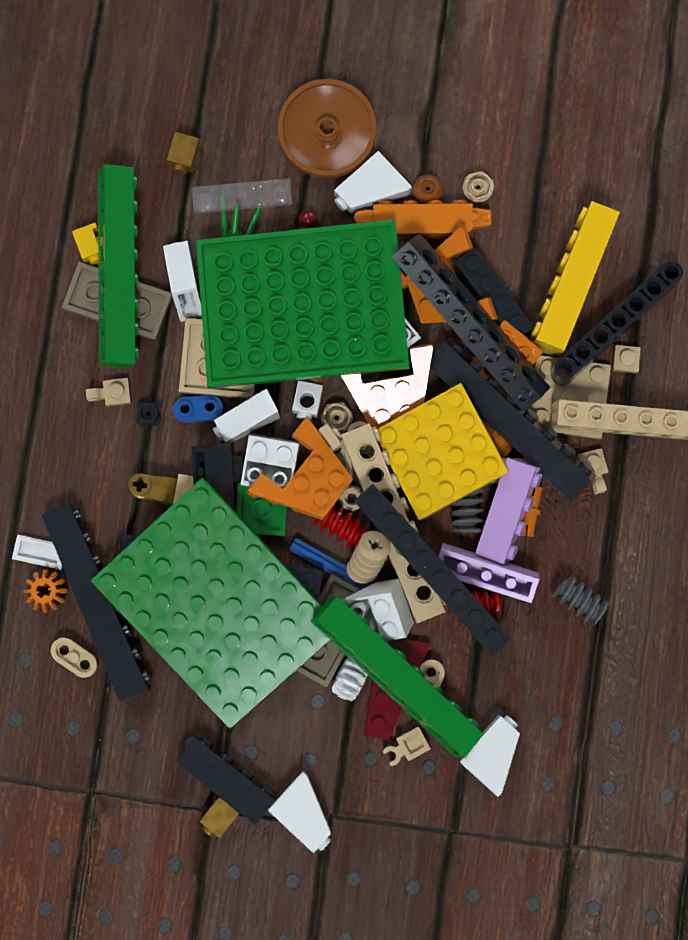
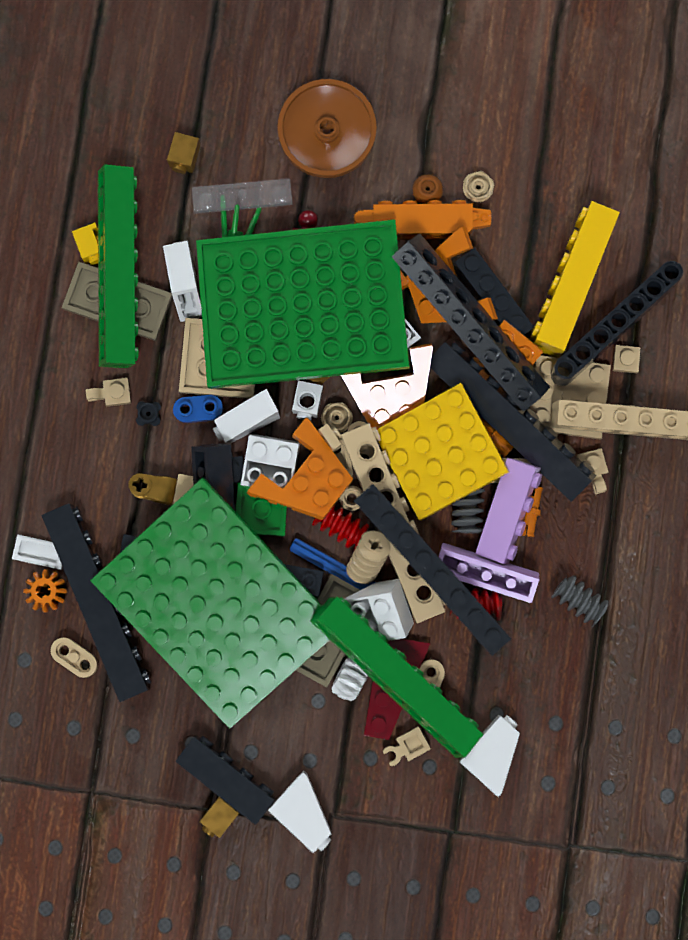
(371, 184): white slope -> none

